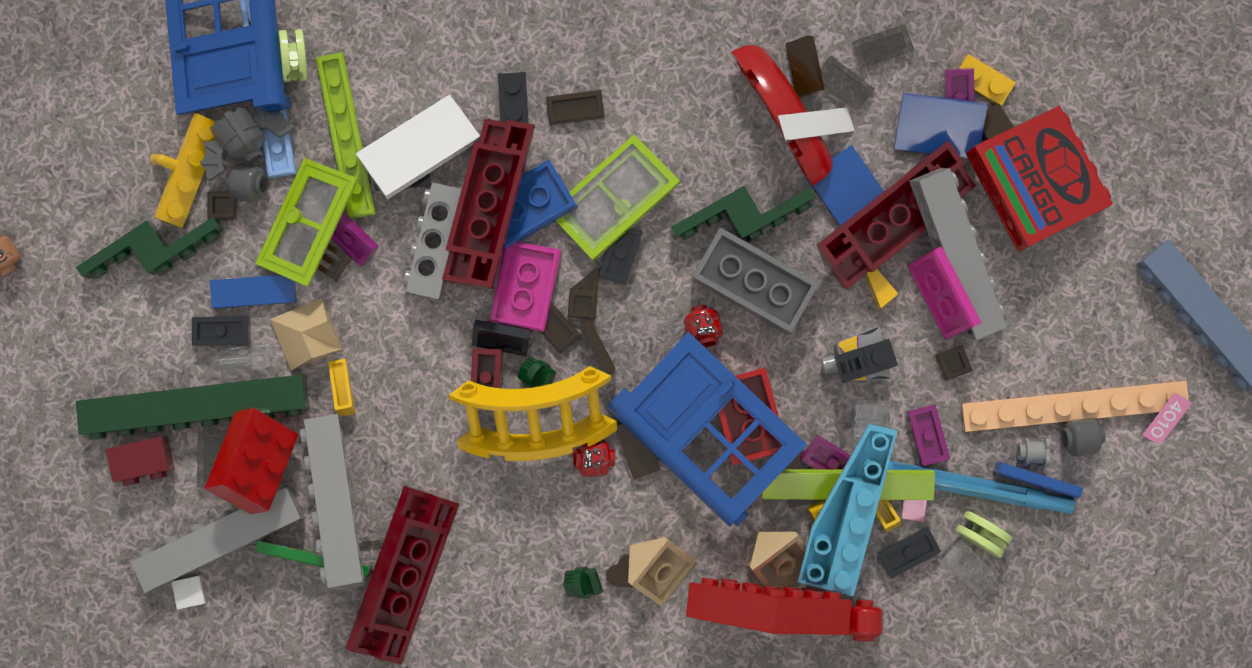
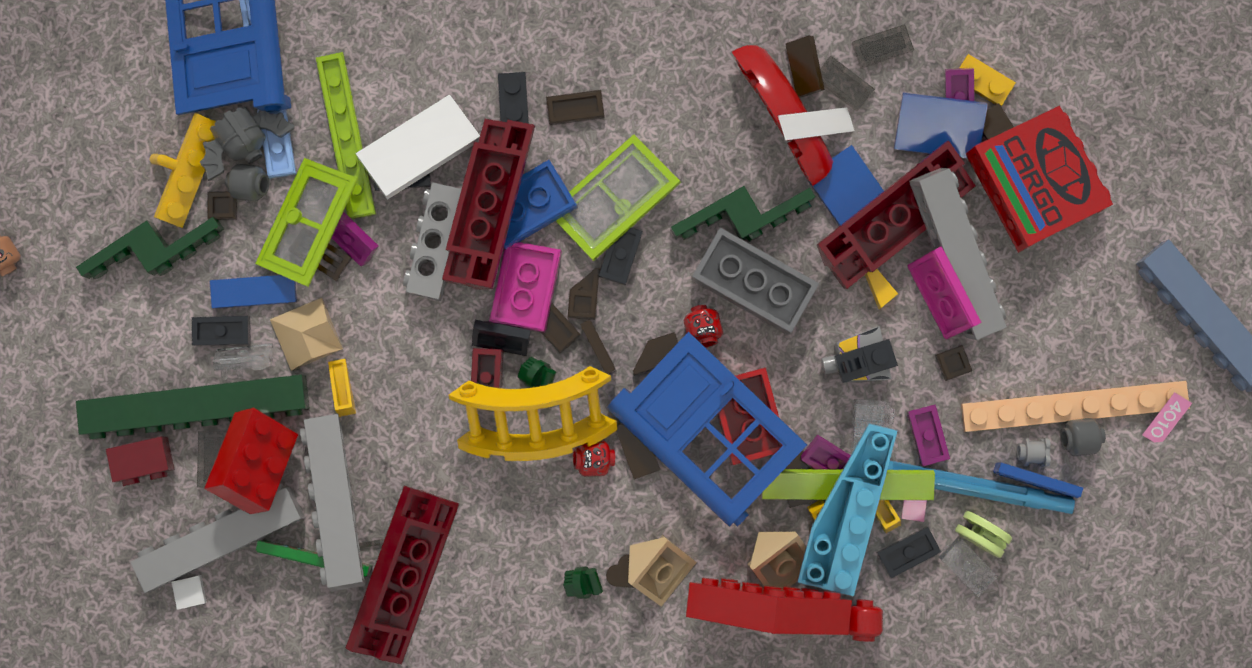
(293, 56): yellowish green head -> none
(654, 352): none -> dark brown tile

